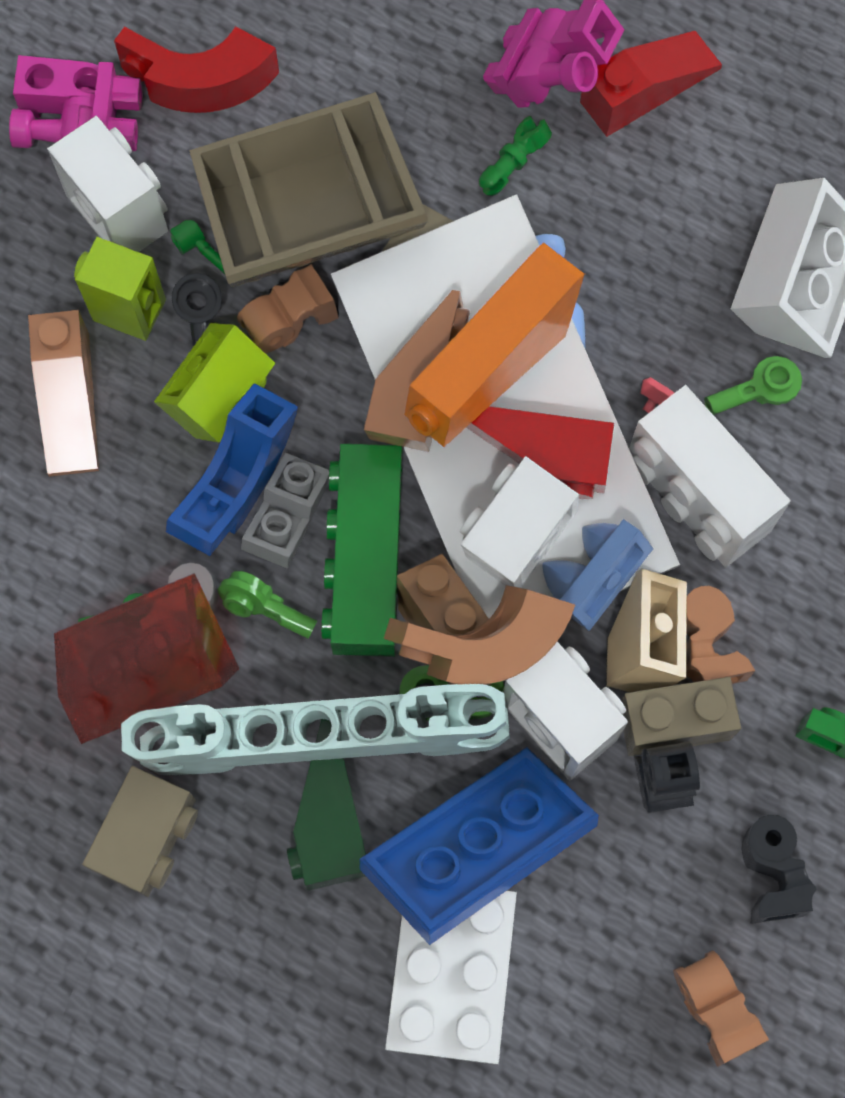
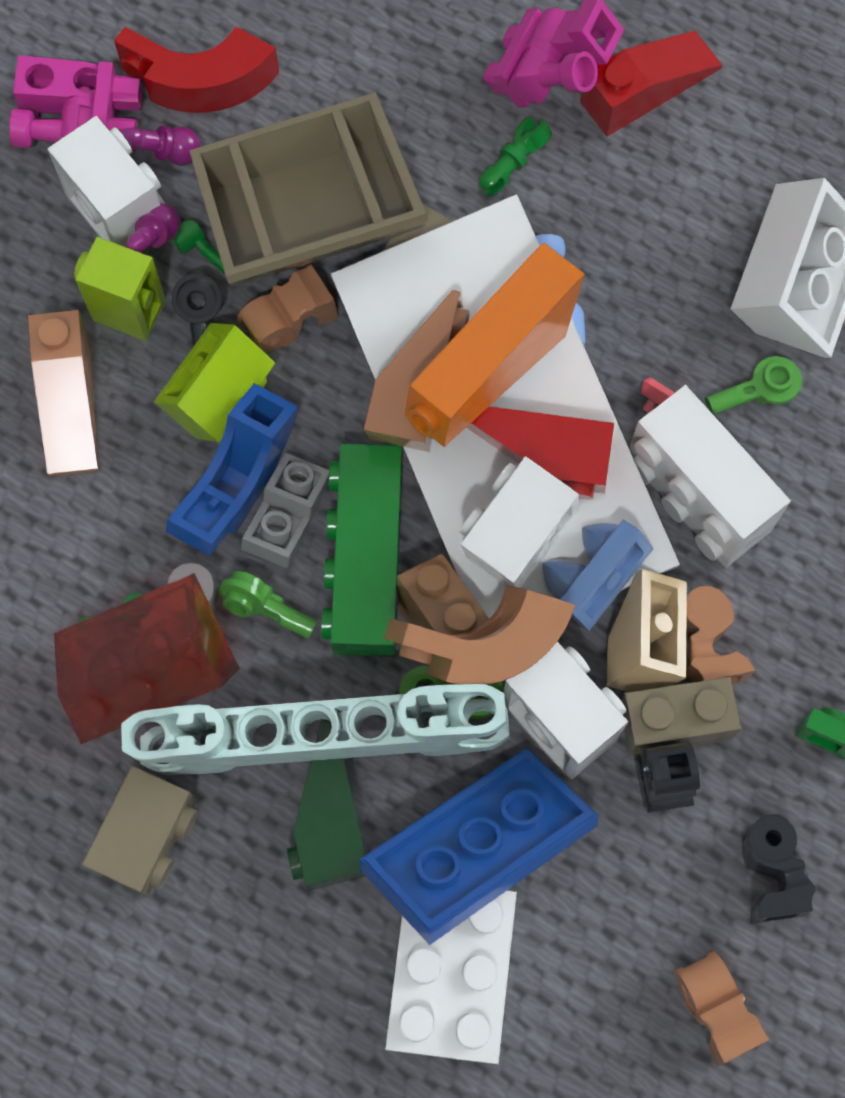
(155, 228): none -> magenta bar
(165, 143): none -> magenta bar

